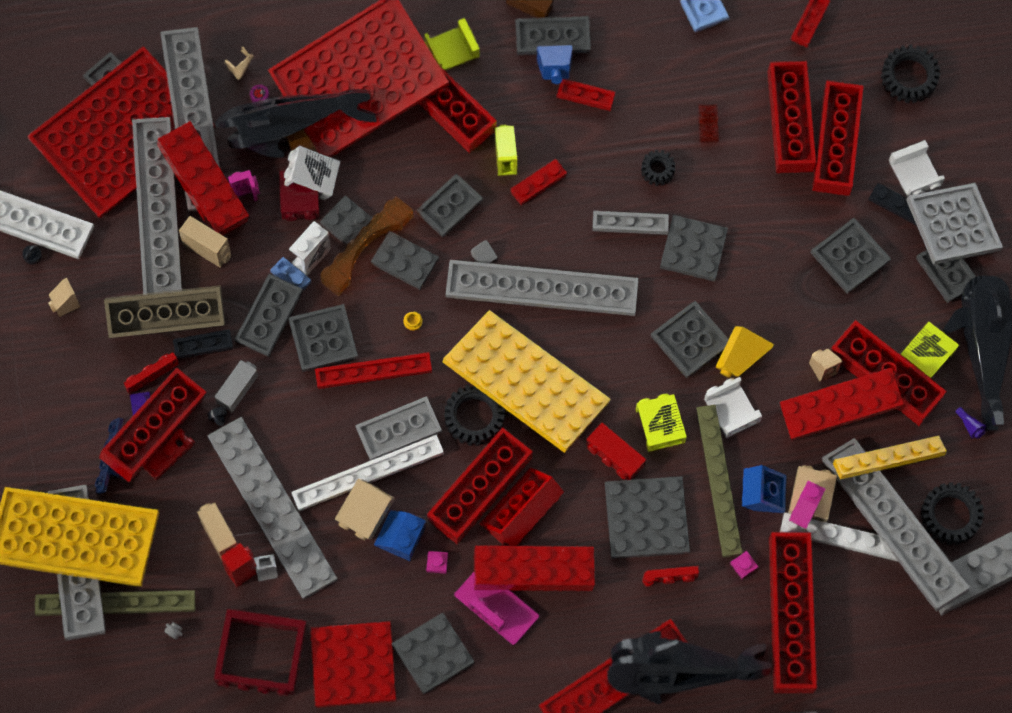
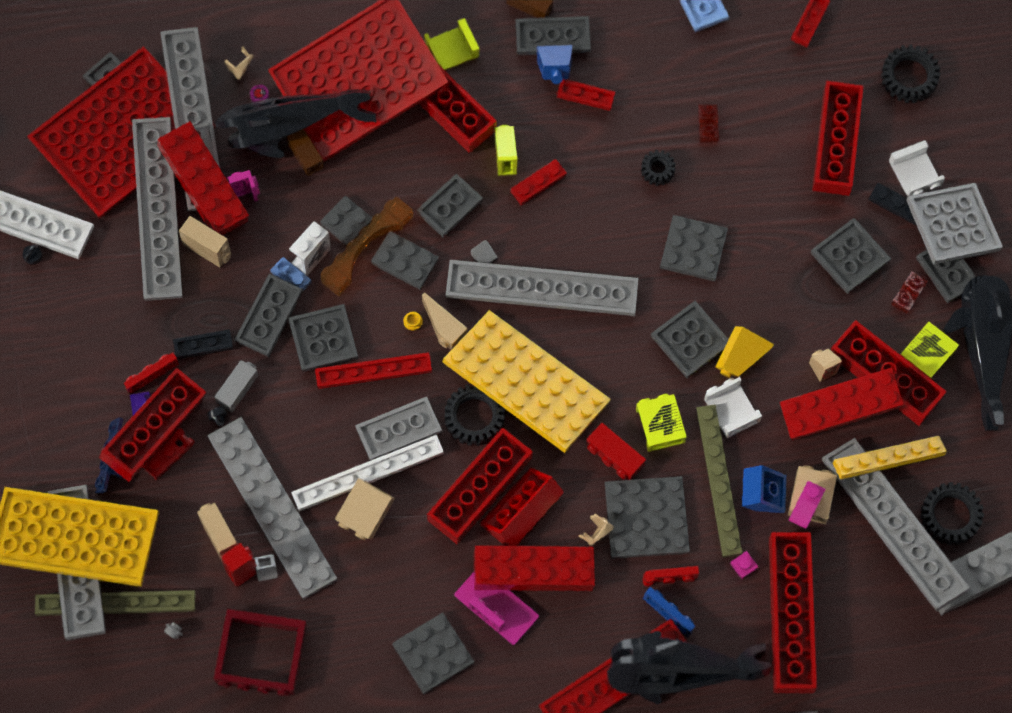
(63, 298): tan slope -> none
(164, 311): dark tan brick -> none
(297, 201): dark red panel -> none
(312, 171): white panel -> none
(353, 664): red plate -> none
(401, 534): blue slope -> none
(437, 562): dark pink plate -> none
(446, 327): none -> tan slope
(603, 529): none -> tan piece
(630, 222): light grey plate -> none
(669, 611): none -> blue plate
(791, 117): red brick -> none
(841, 537): white plate -> none
(909, 292): none -> clear red slope
(974, 427): dark purple cone -> none

